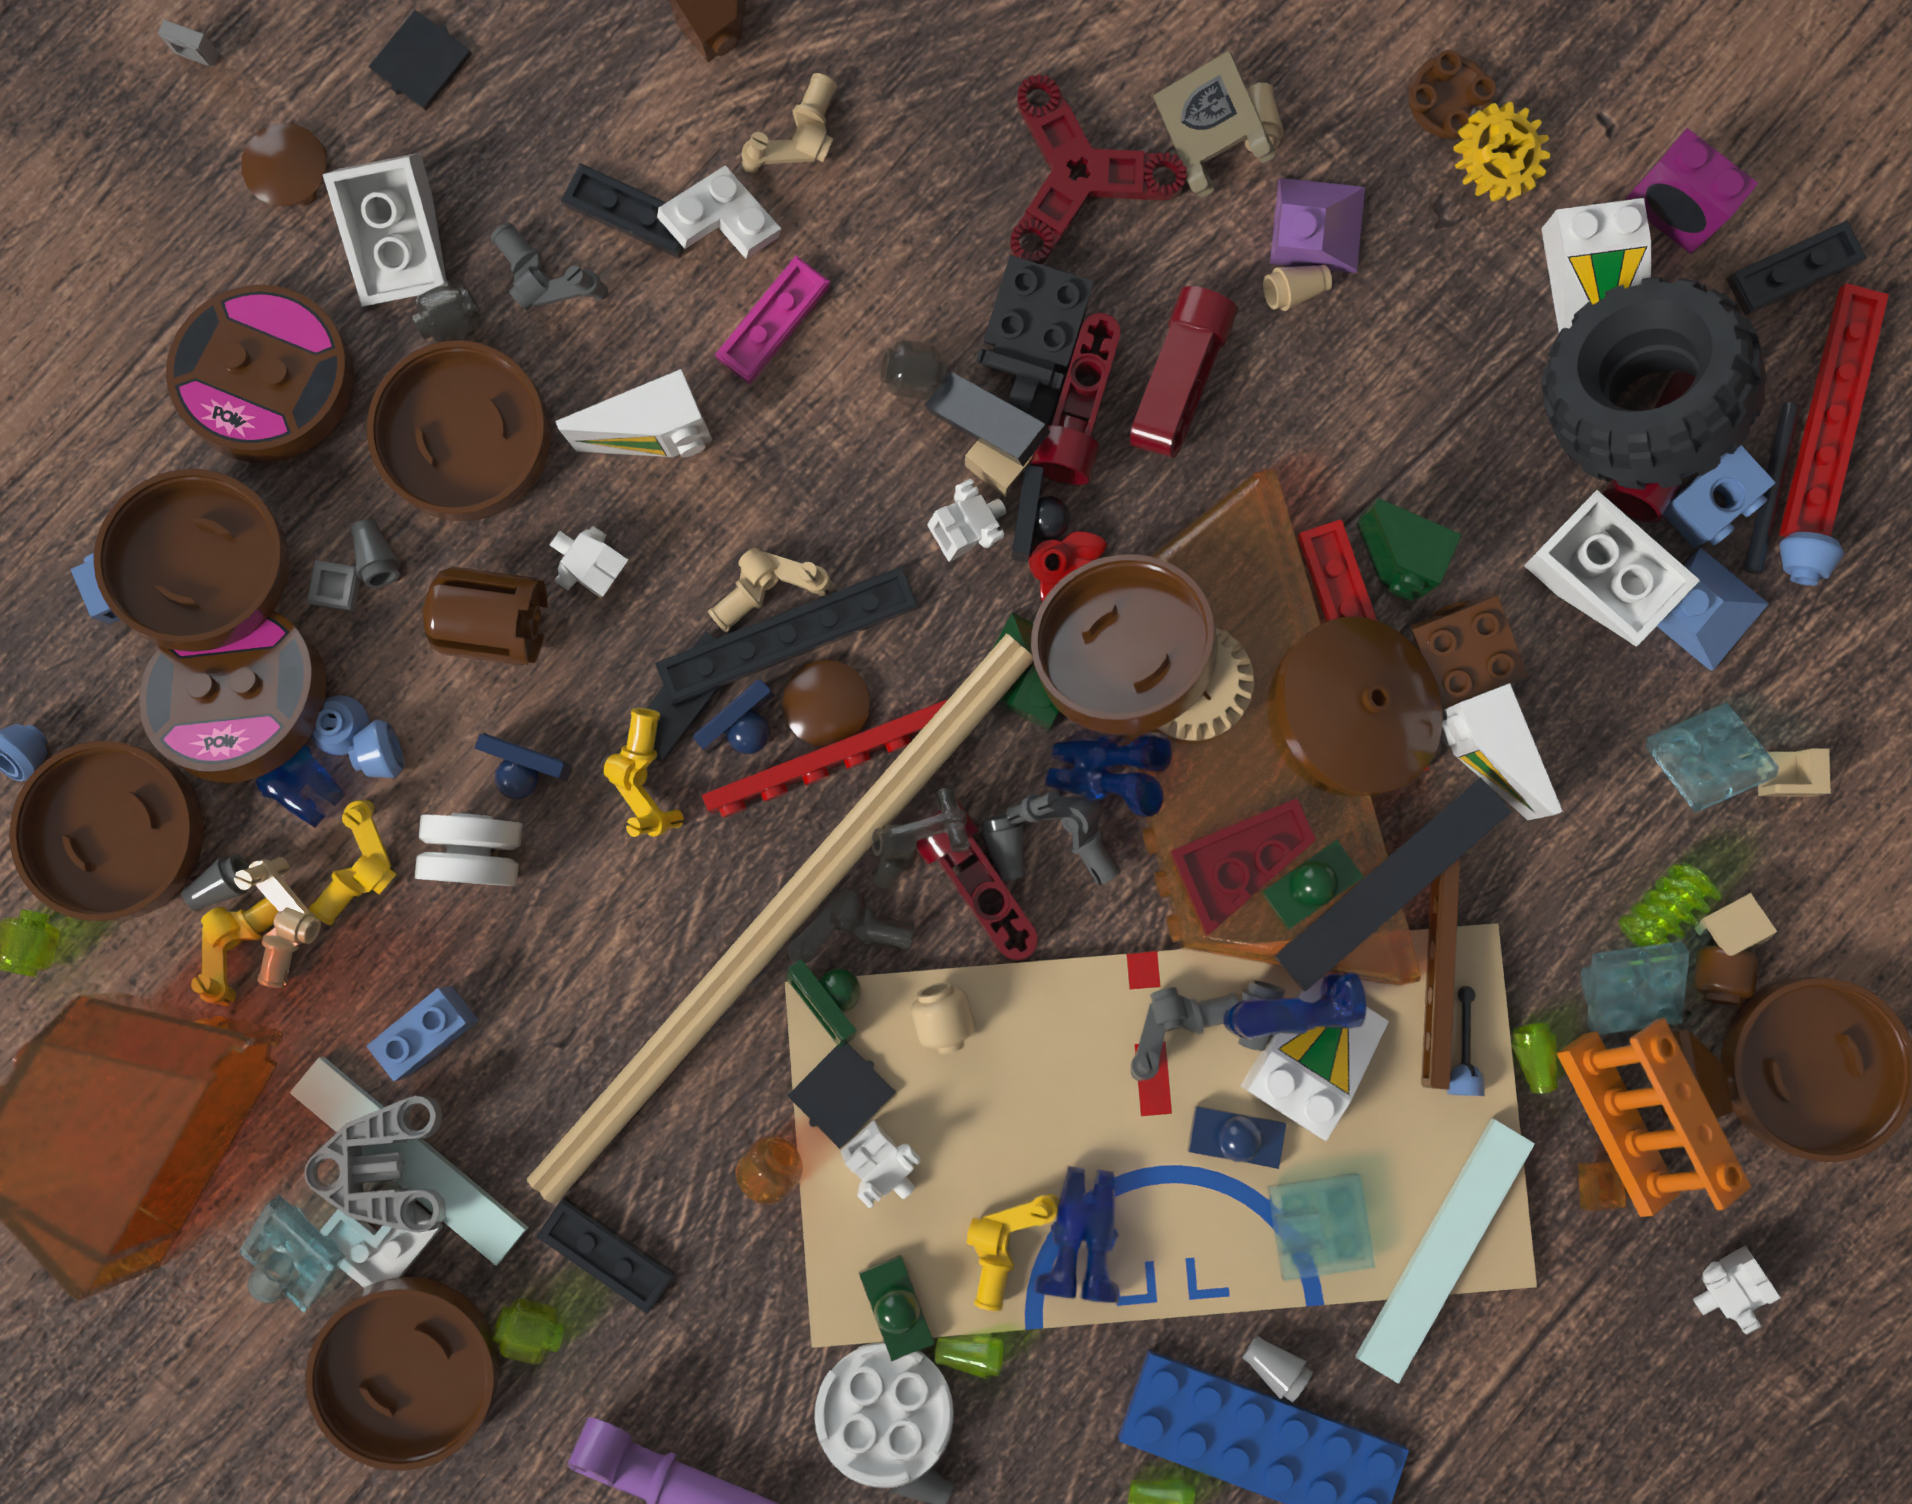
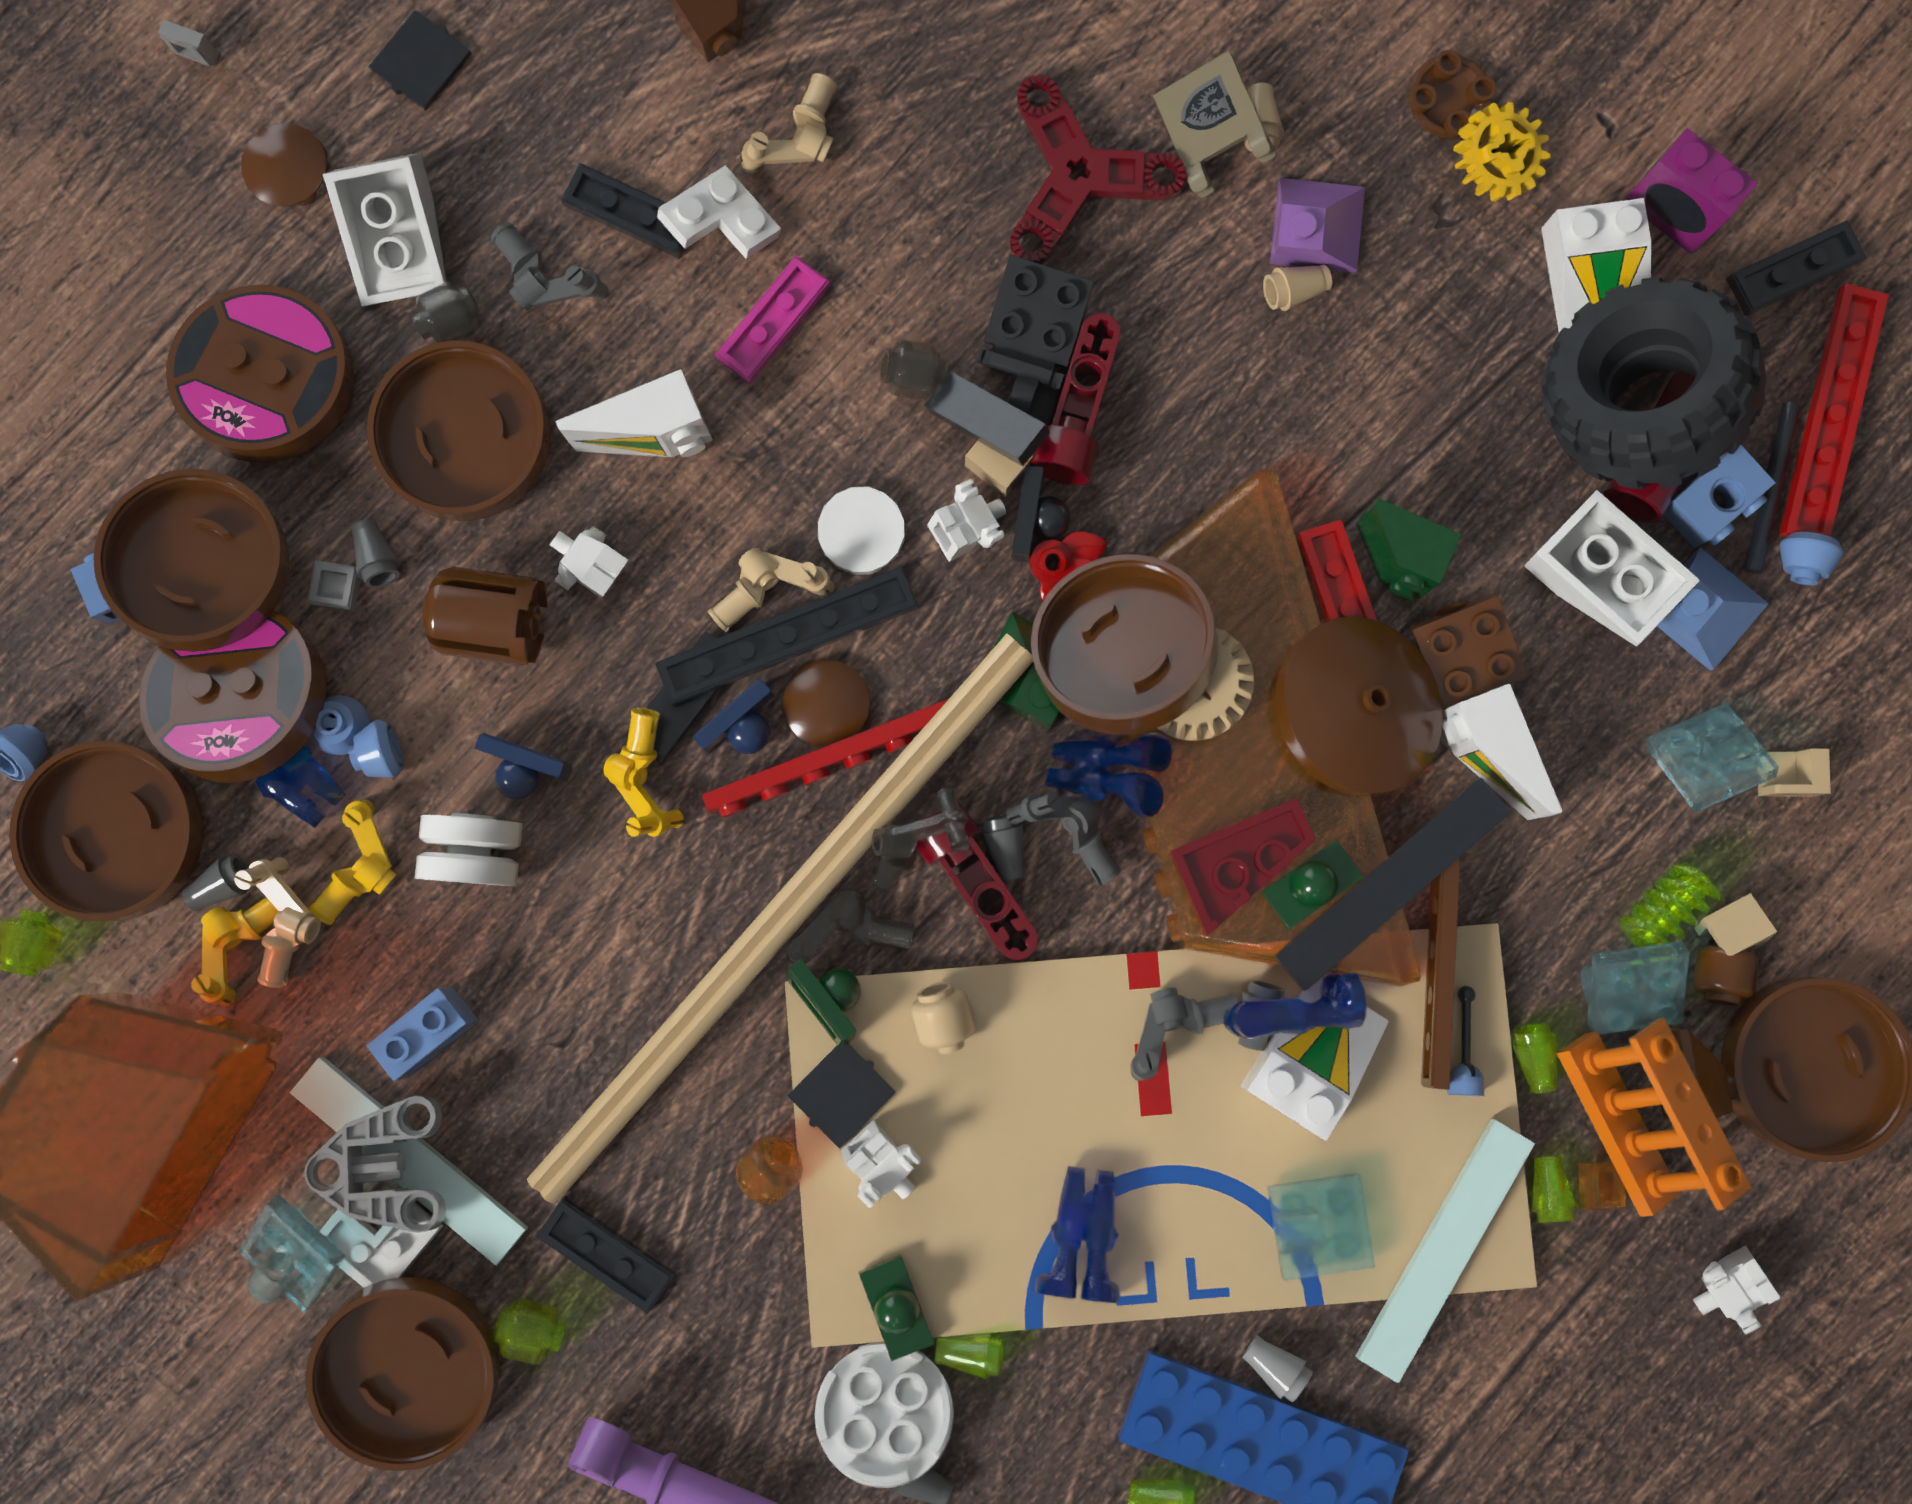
(861, 530): none -> white tile
(991, 1239): yellow pin -> none
(1195, 334): dark red beam -> none
(1236, 1137): dark blue tile -> none
(1551, 1191): none -> clear neon green cone

